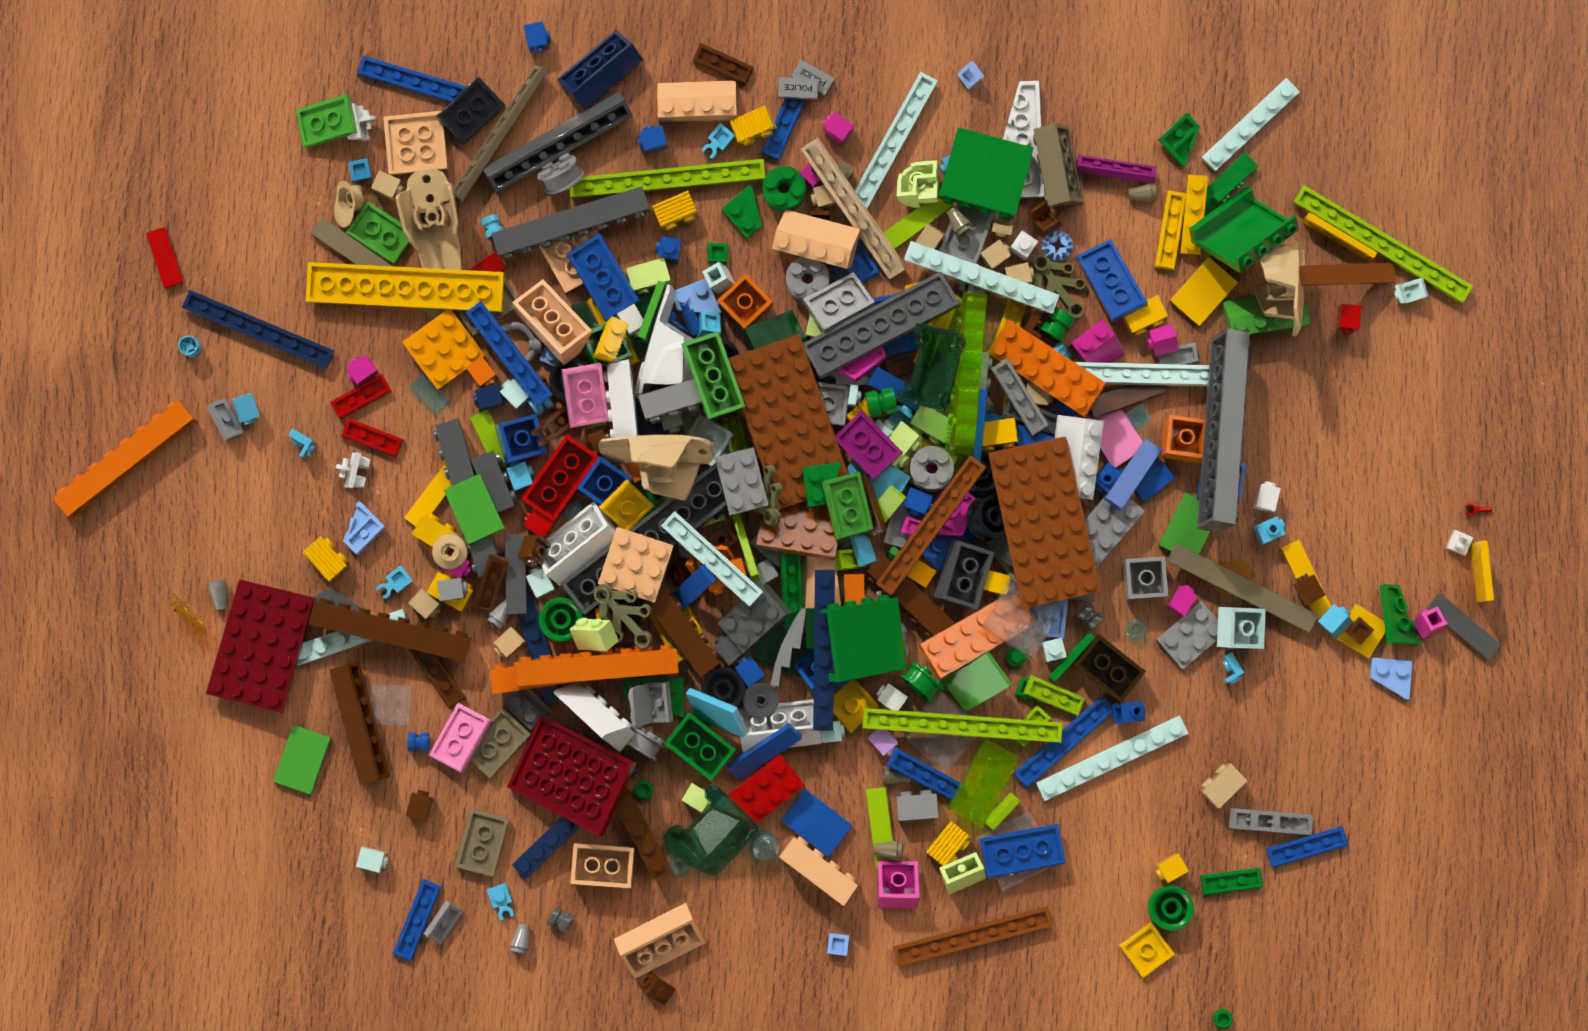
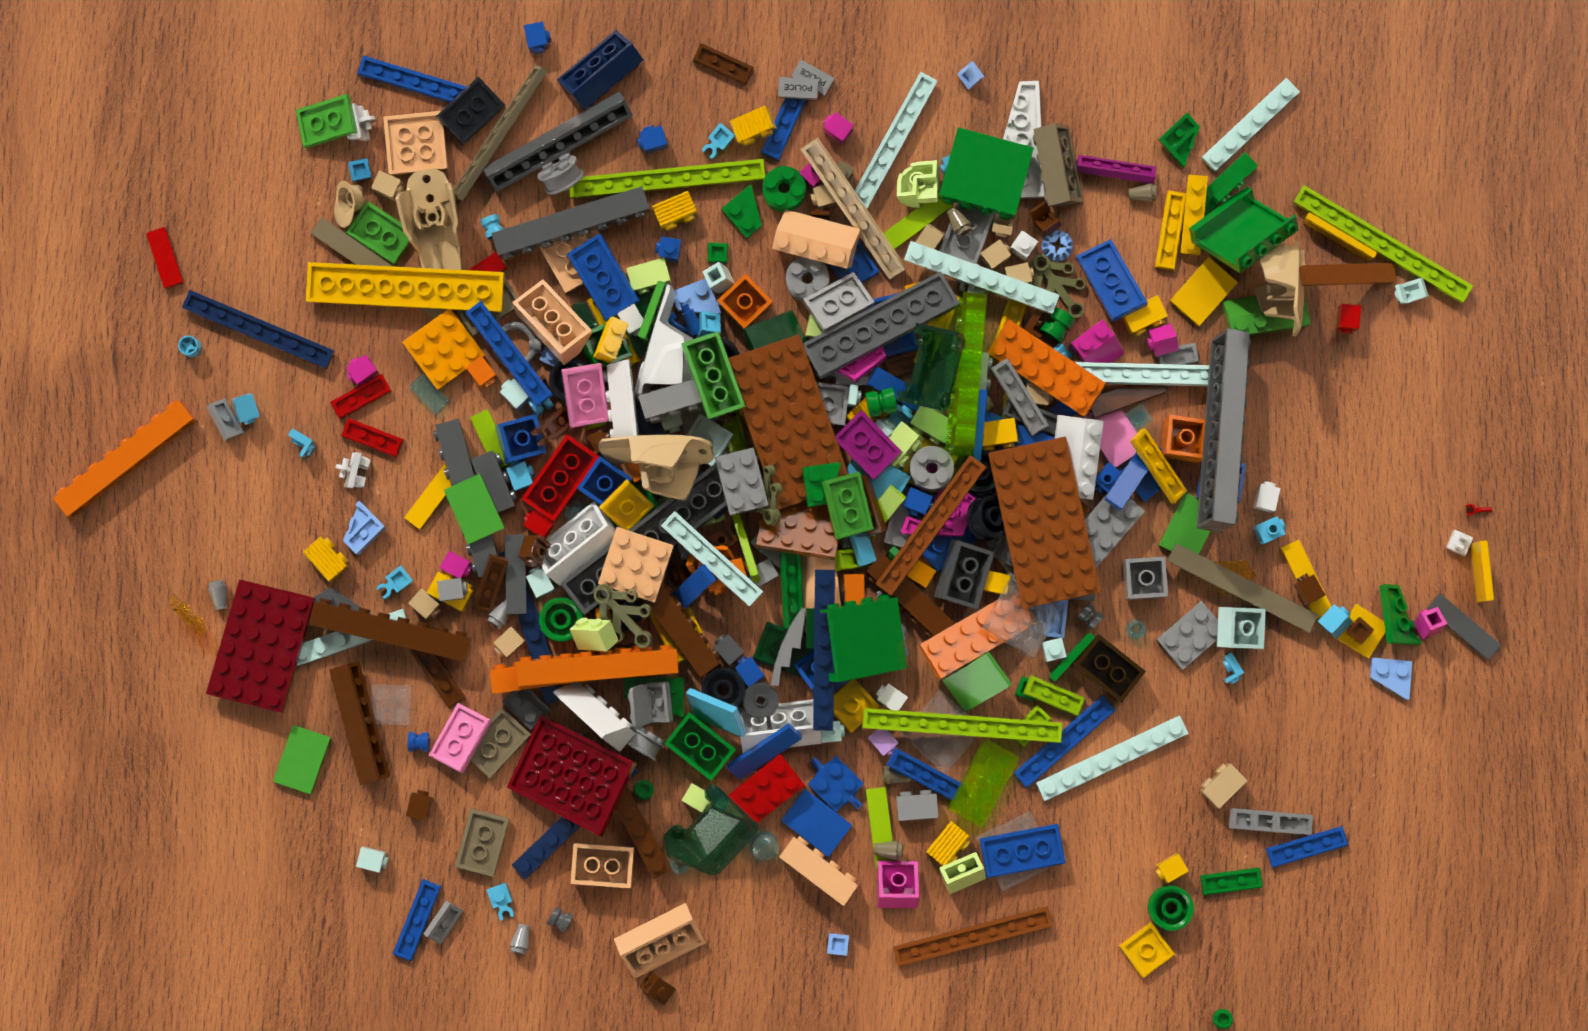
(430, 529): yellow brick -> none
(459, 555): tan piece -> none
(488, 397): dark blue brick -> none
(696, 101): light nougat slope -> none
(751, 624): dark grey brick -> none
(835, 783): none -> blue plate
(921, 682): green wheel -> none
(1002, 811): lime tile -> none
(1015, 657): green plate -> none
(1129, 712): blue brick -> none
(1158, 466): none -> yellow tile
(1182, 600): dark pink brick -> none

